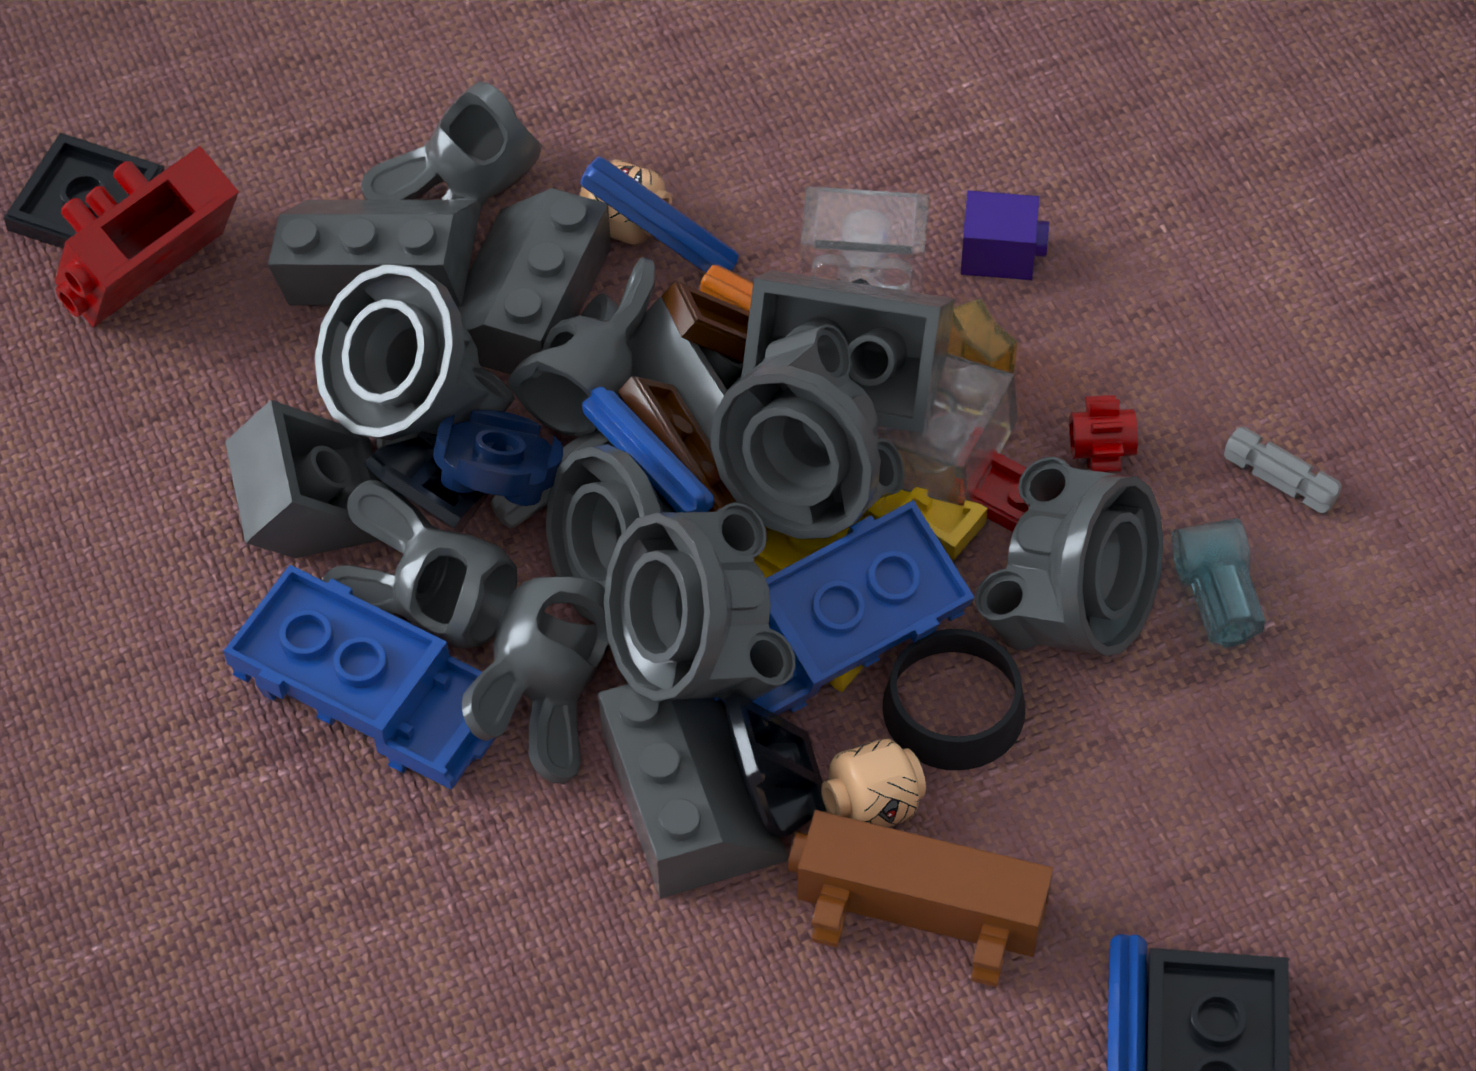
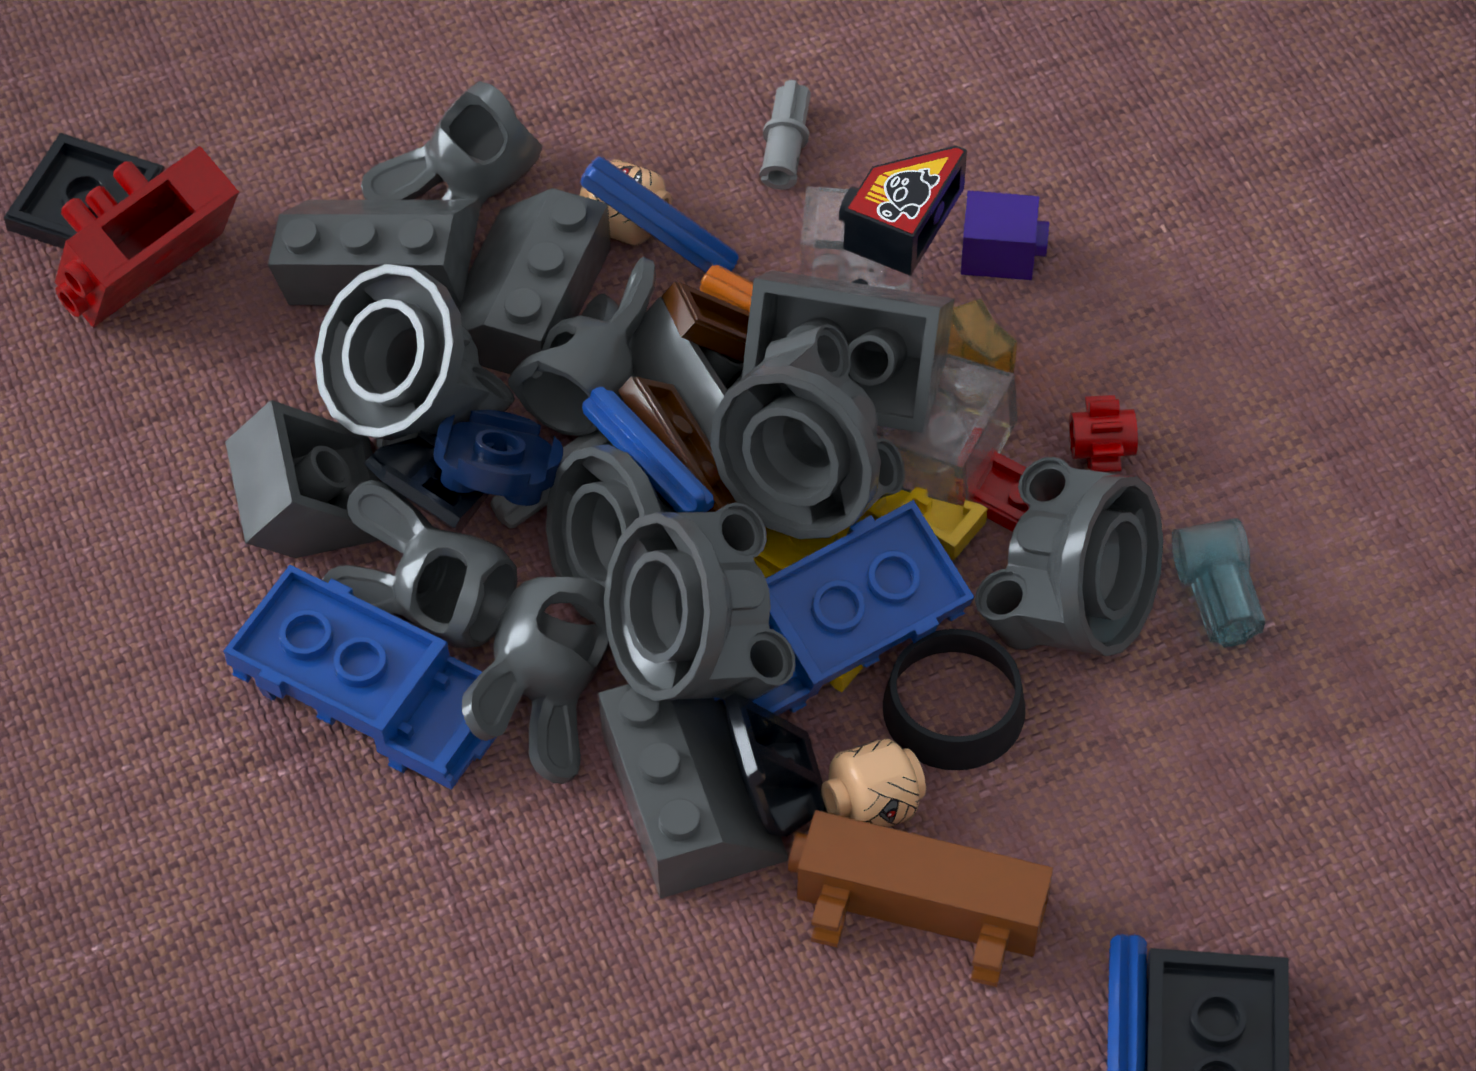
(785, 136): none -> light grey axle
(902, 207): none -> slope
(1282, 470): light grey axle -> none

